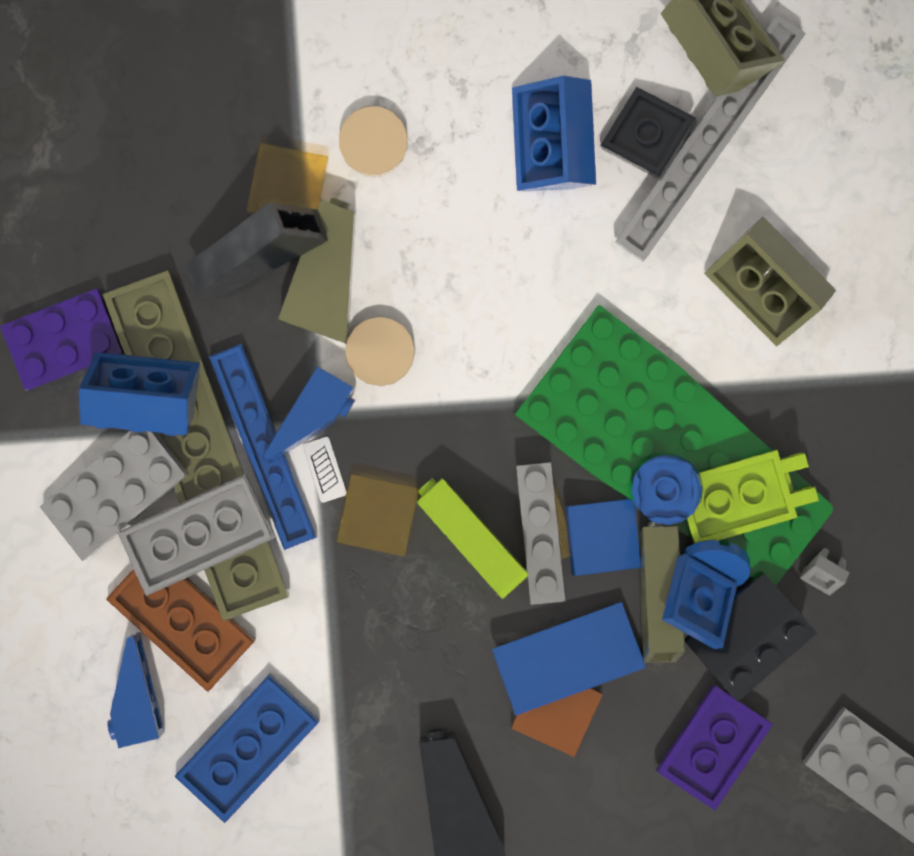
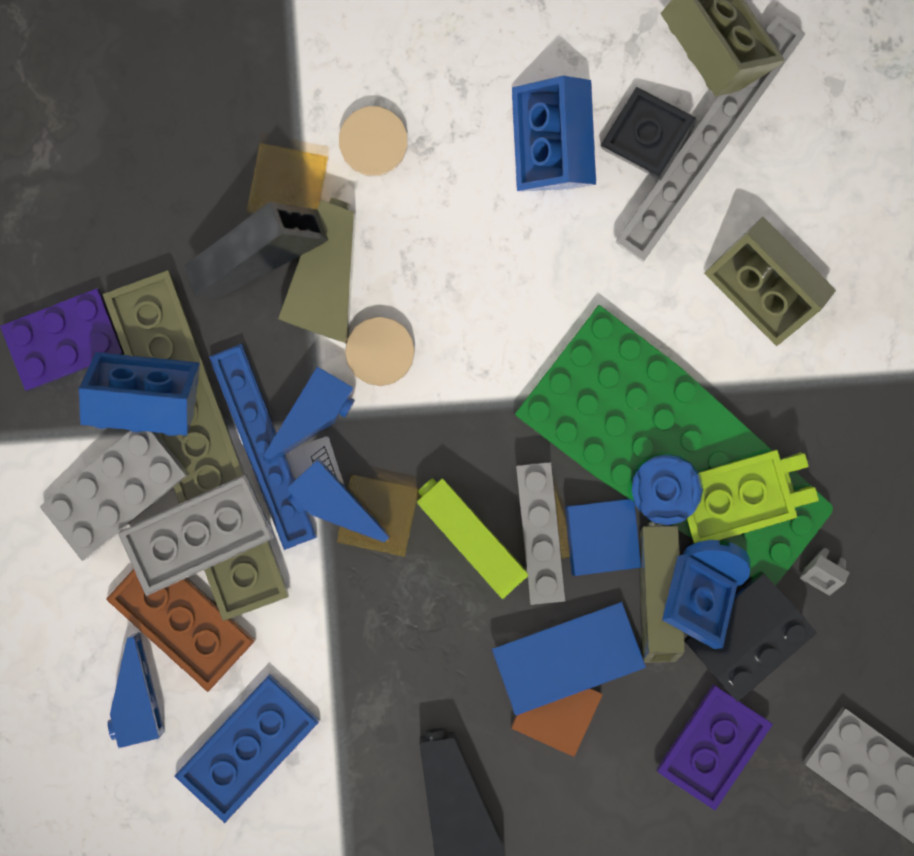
(328, 499): none -> blue slope

